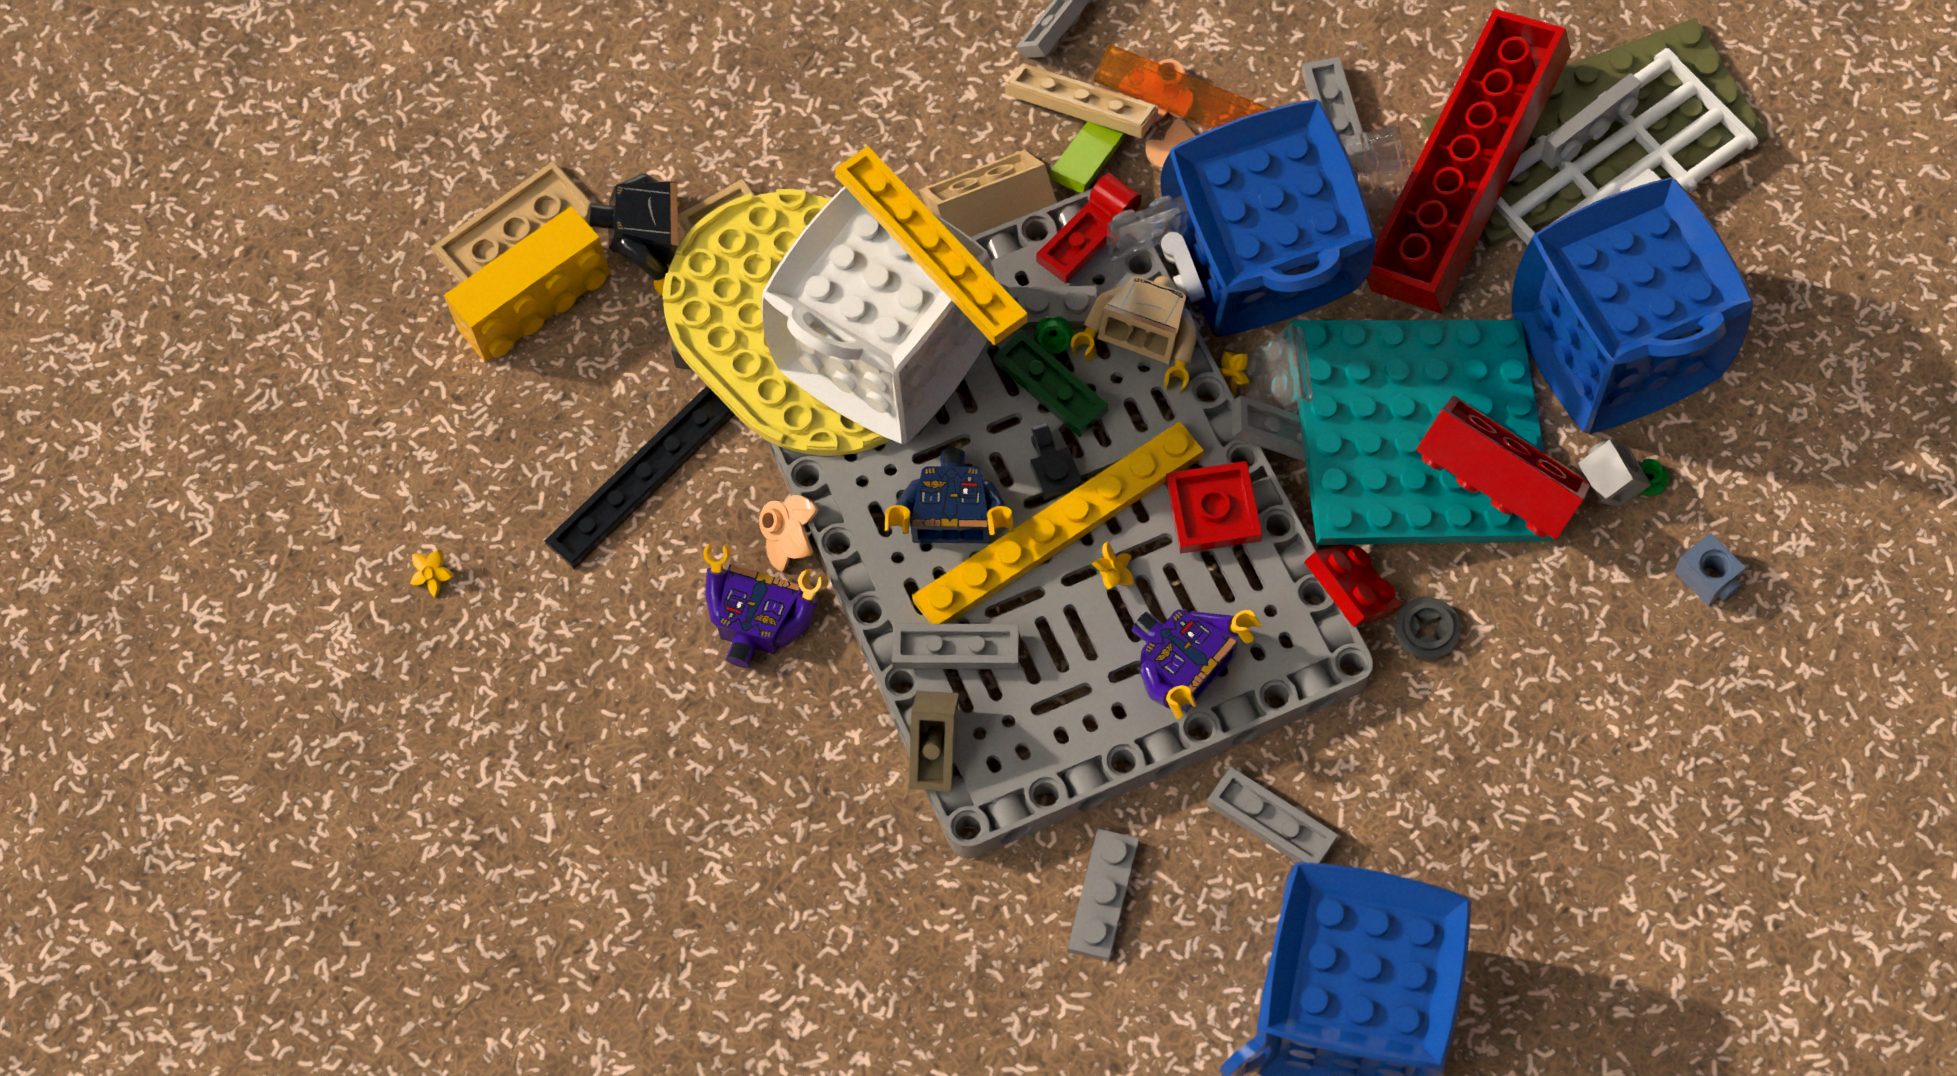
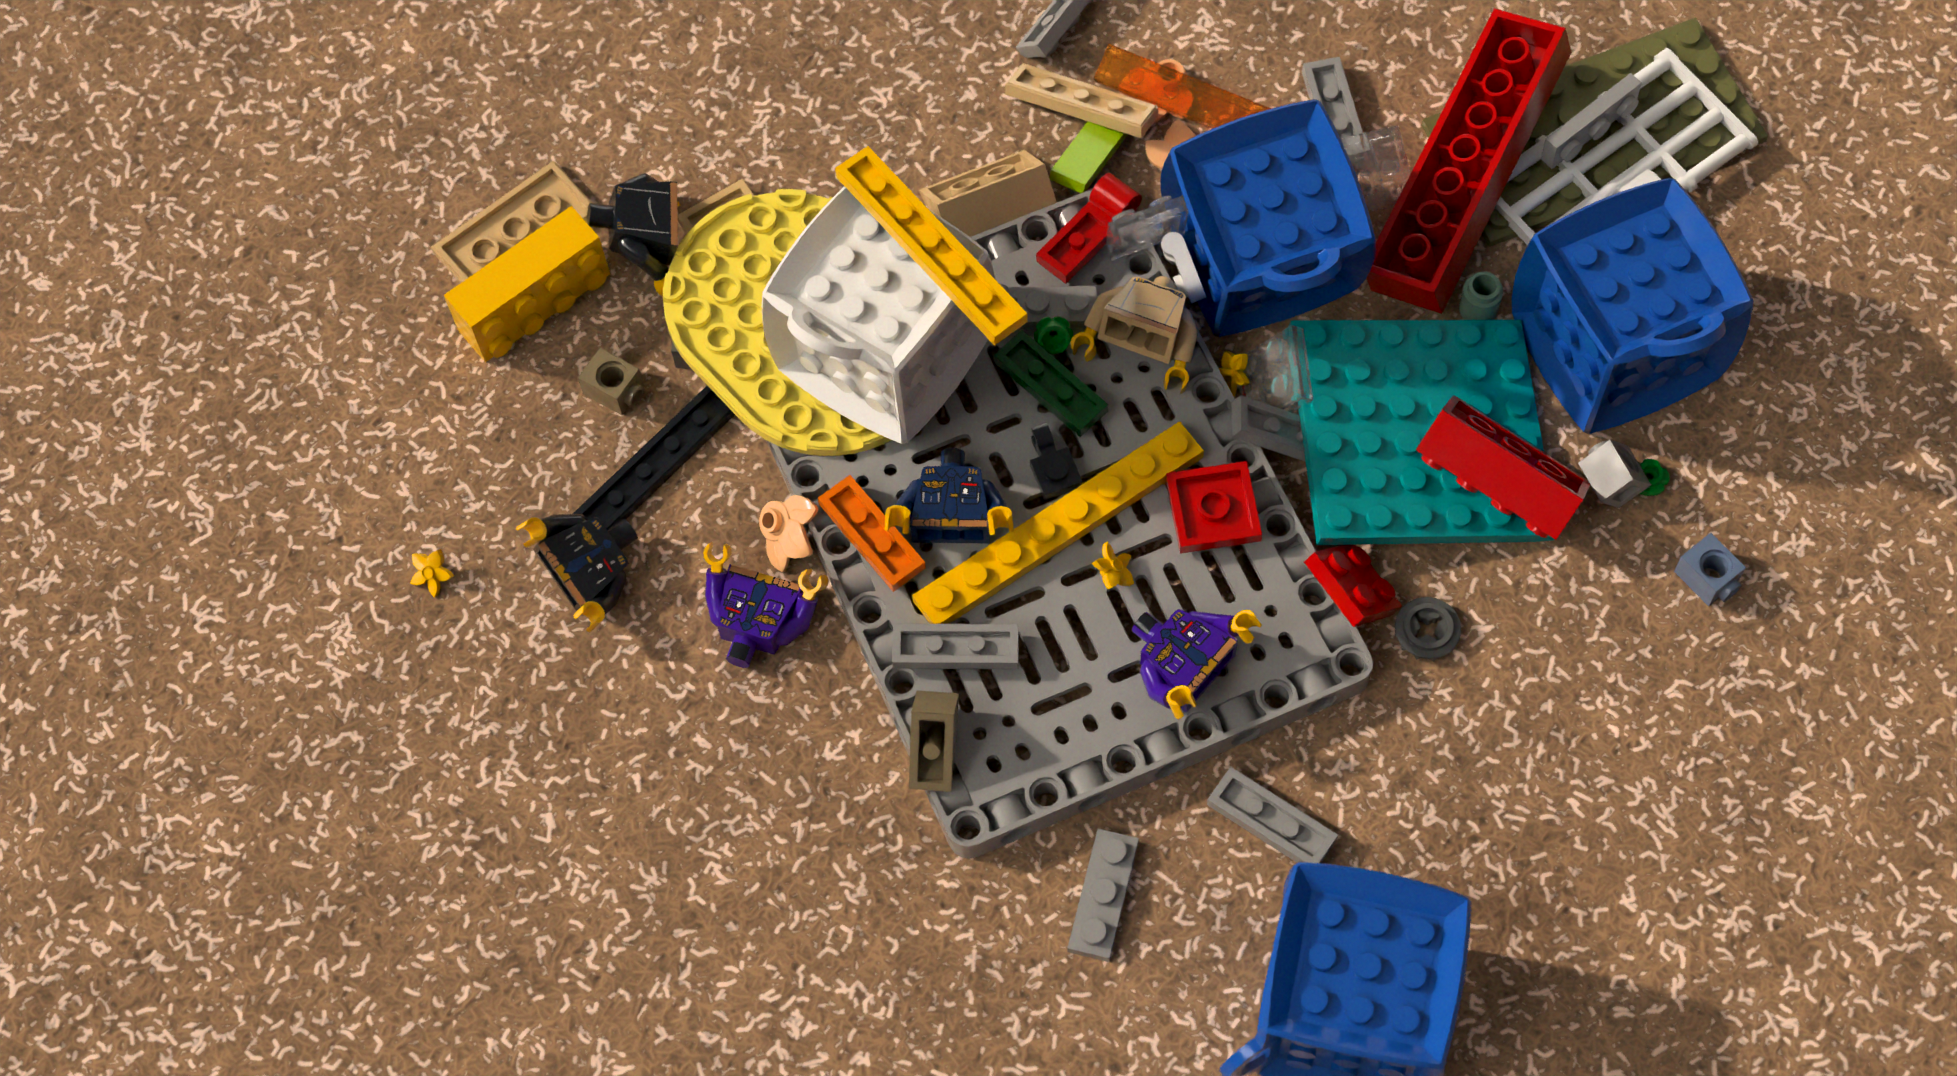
(583, 559): none -> torso
(605, 369): none -> dark tan brick
(865, 528): none -> orange plate
(1481, 297): none -> sand green brick

